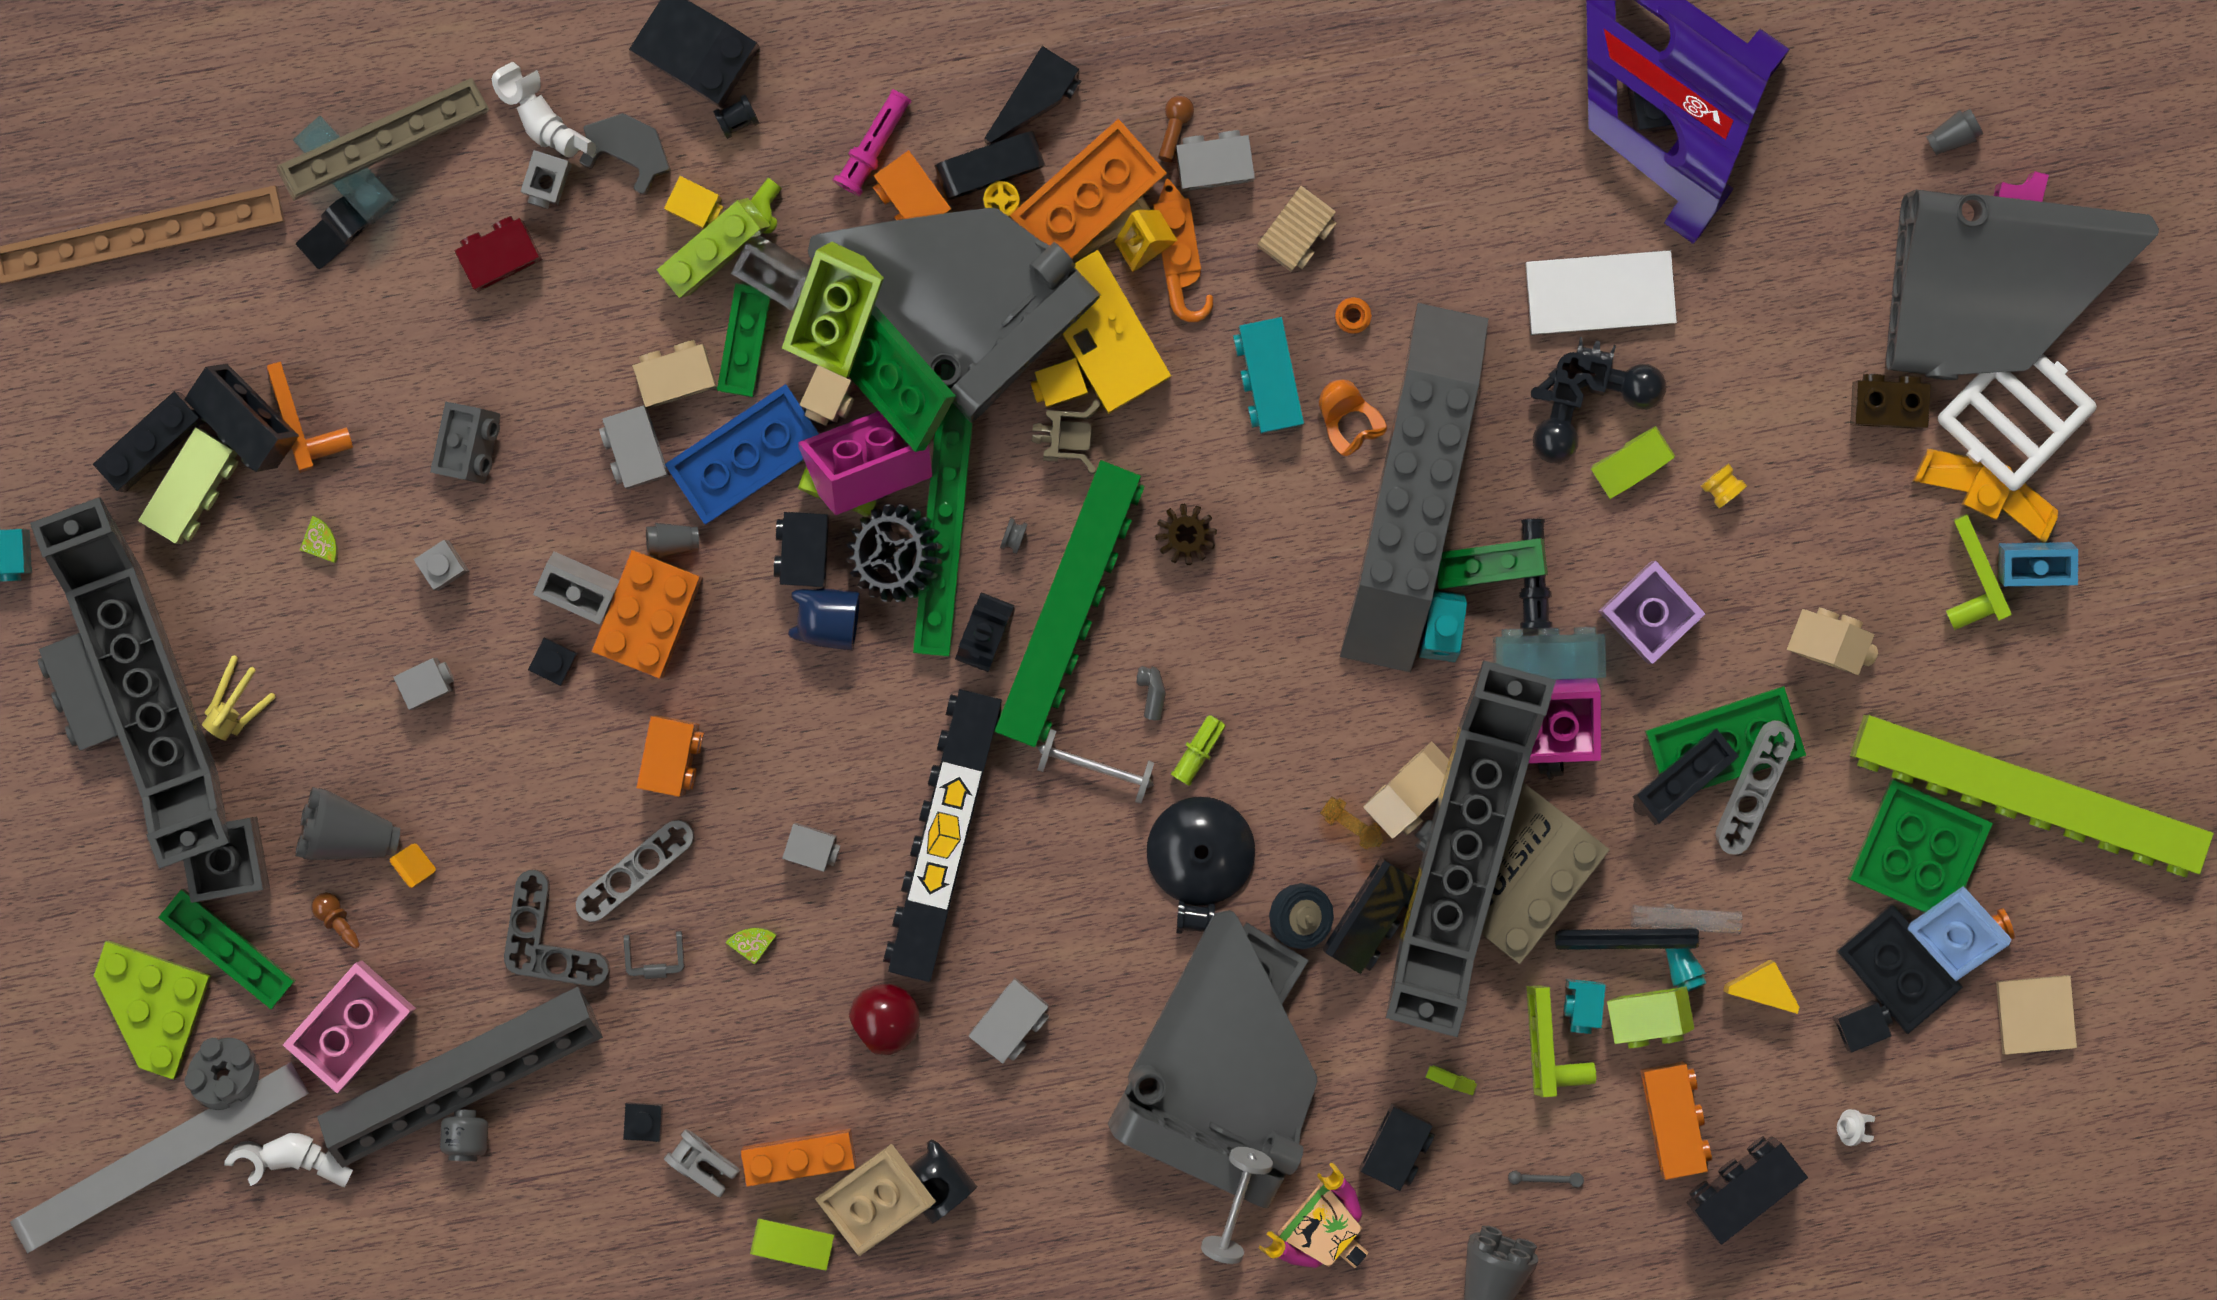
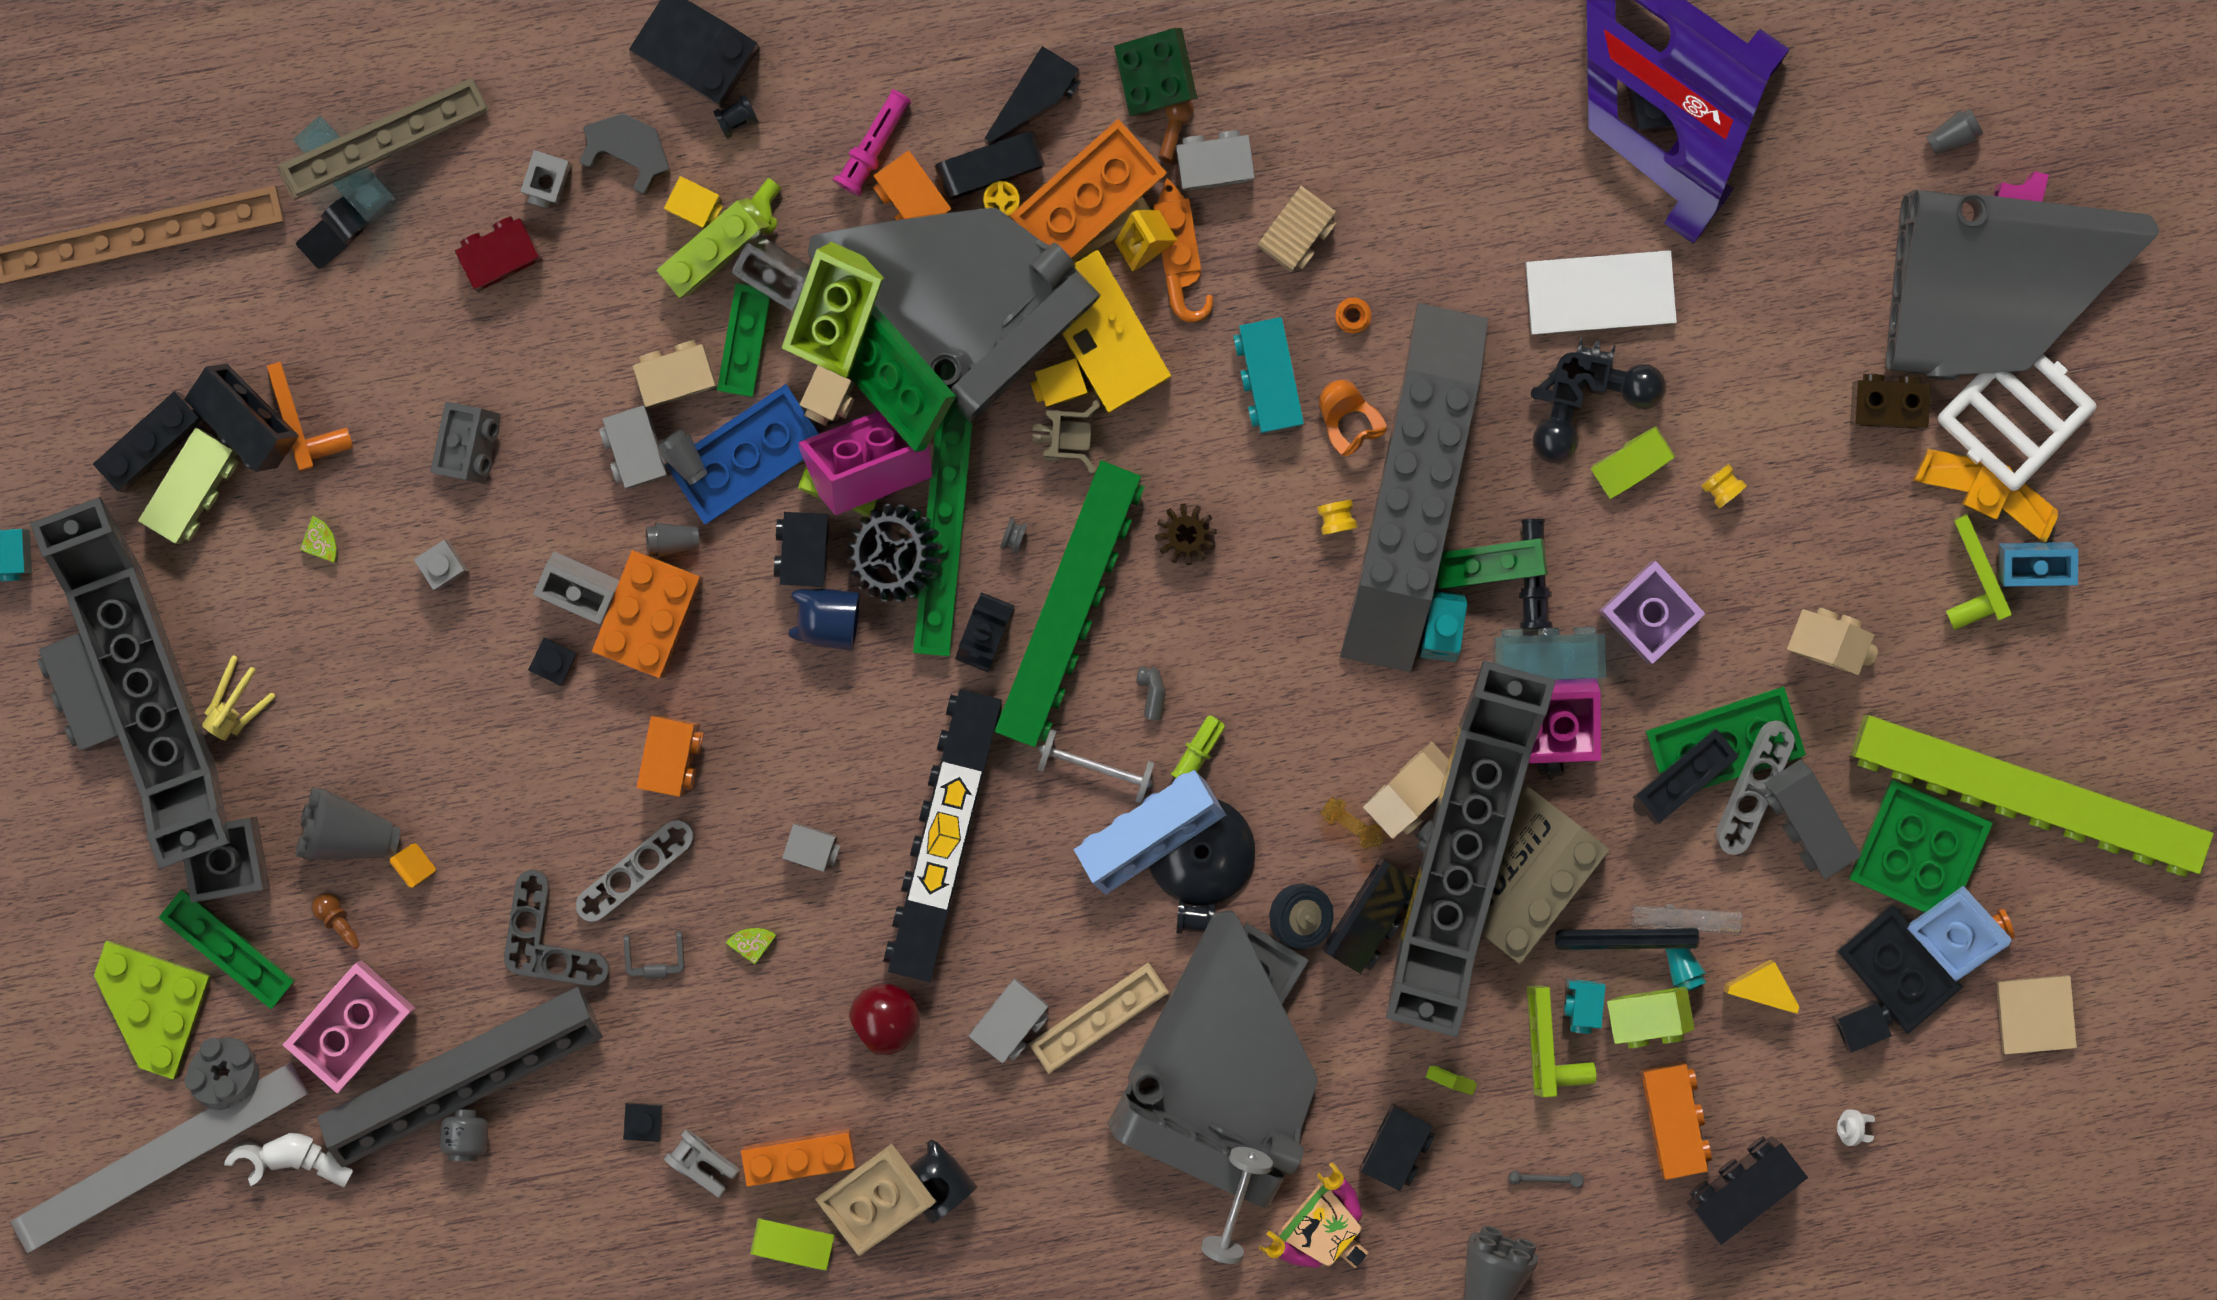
(424, 682): light grey brick -> none
(535, 113): white piece -> none
(683, 456): none -> dark grey cone
(1098, 1017): none -> tan tile
(1149, 832): none -> light blue brick
(1155, 72): none -> dark green plate
(1337, 517): none -> yellow wheel
(1811, 820): none -> dark grey brick

